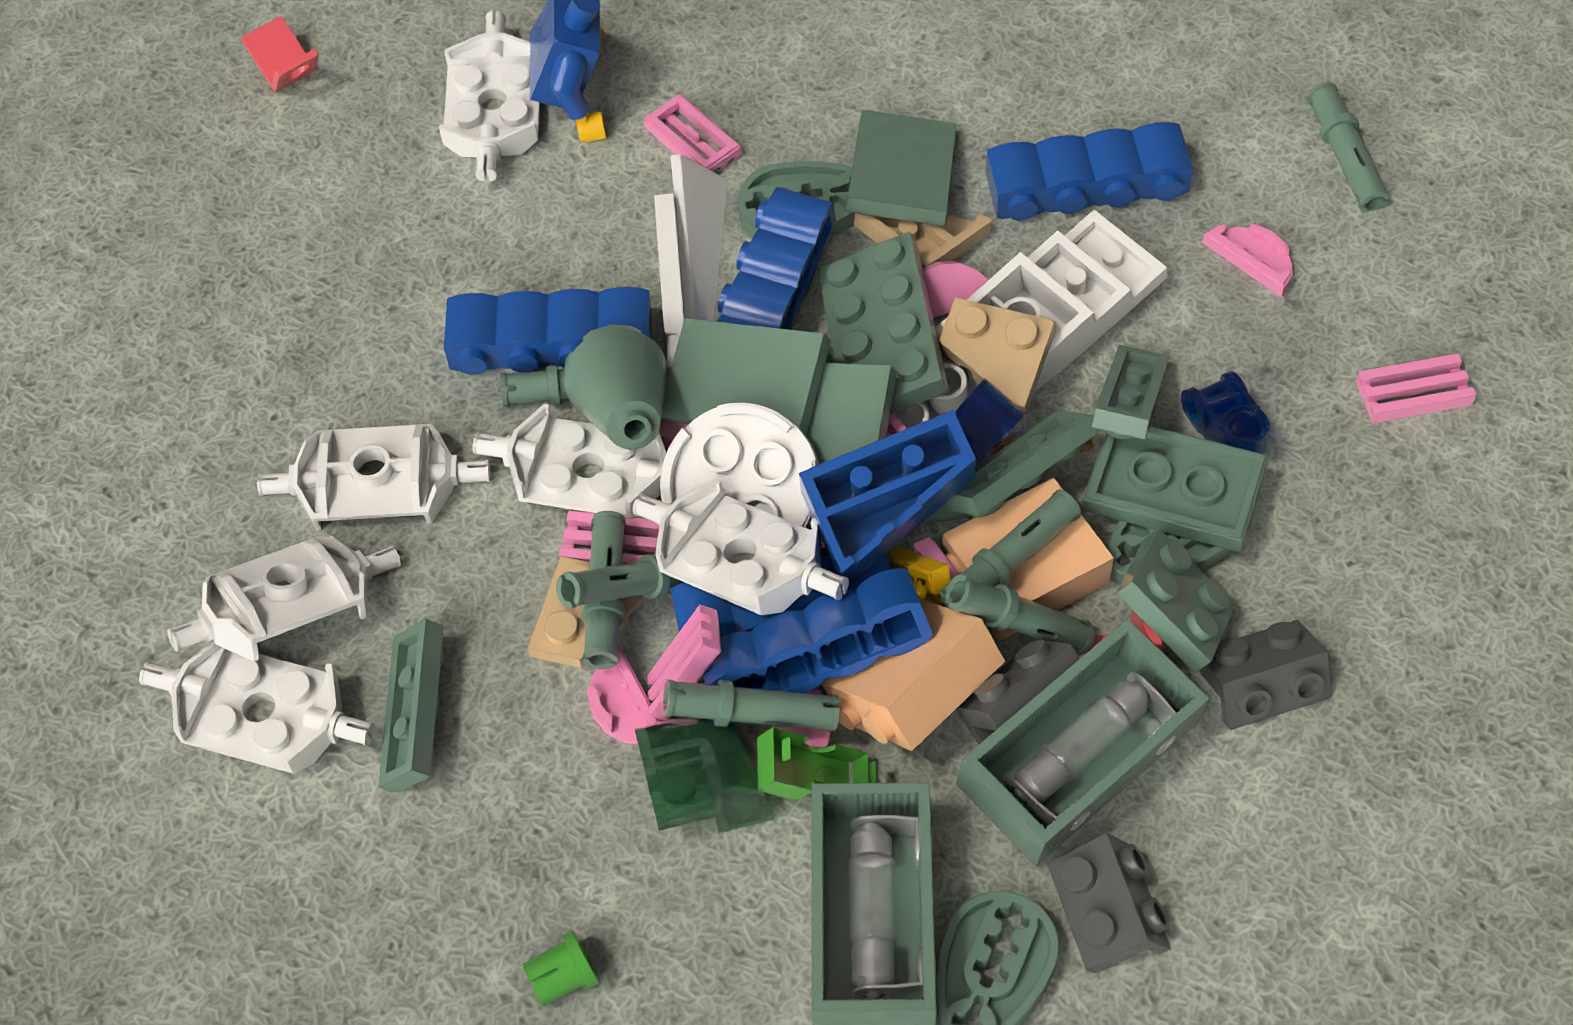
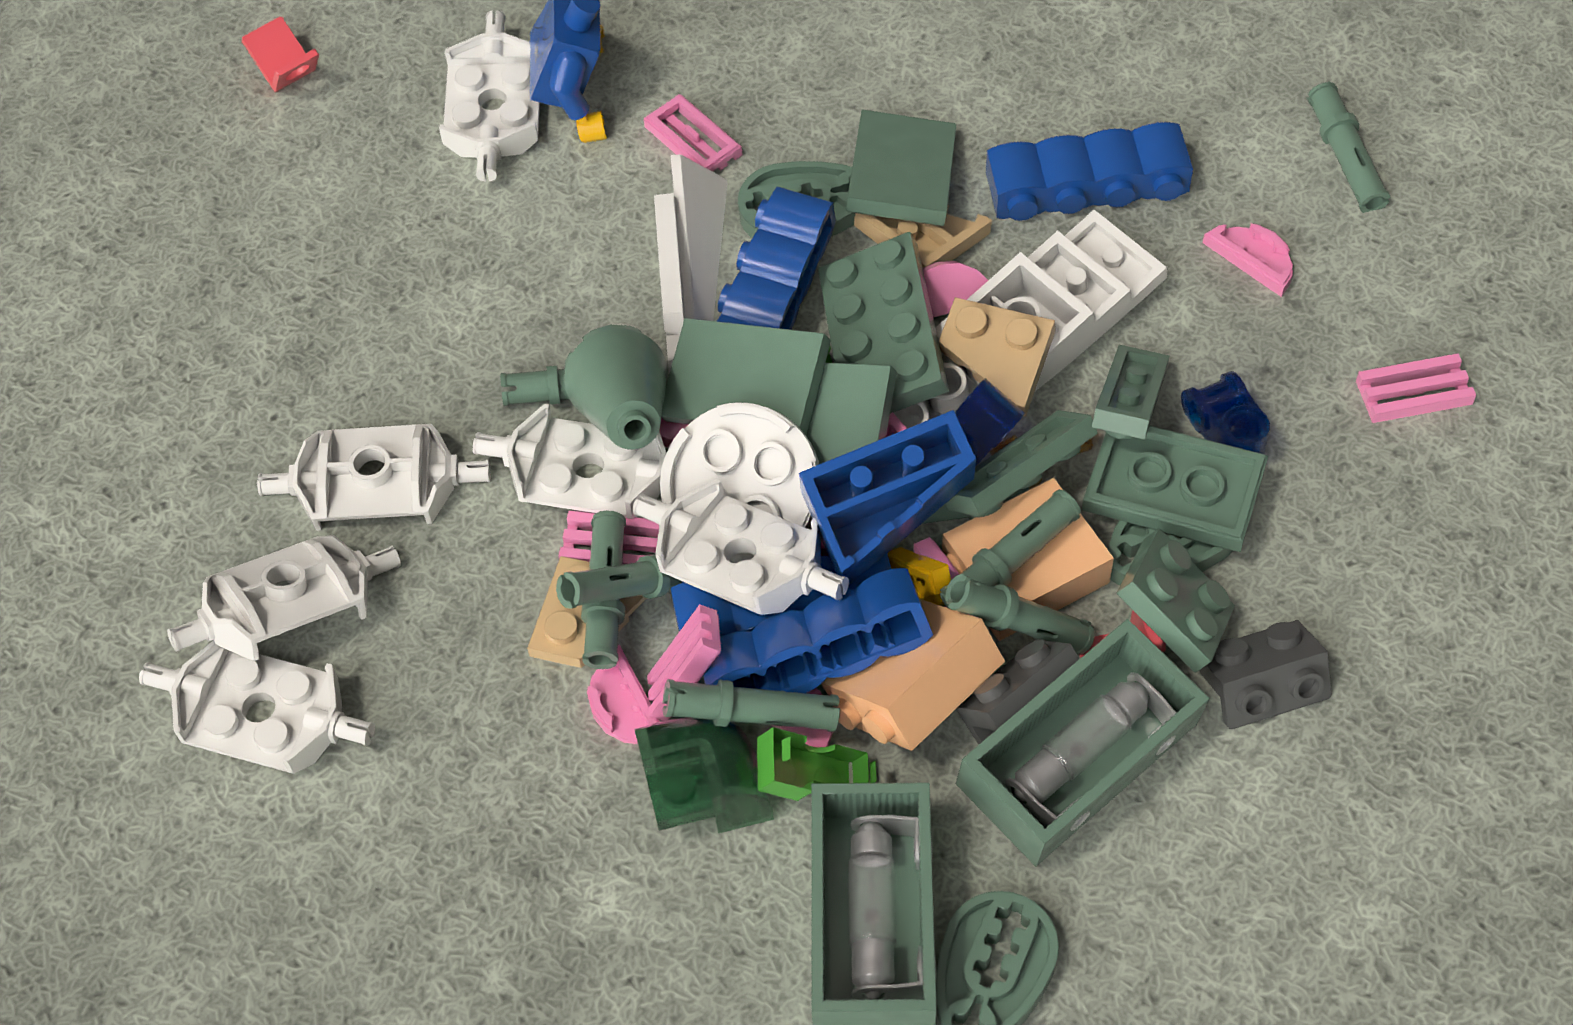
(411, 706): sand green plate -> none
(534, 327): blue brick -> none
(560, 970): bright green bush -> none
(1109, 902): dark grey bracket -> none

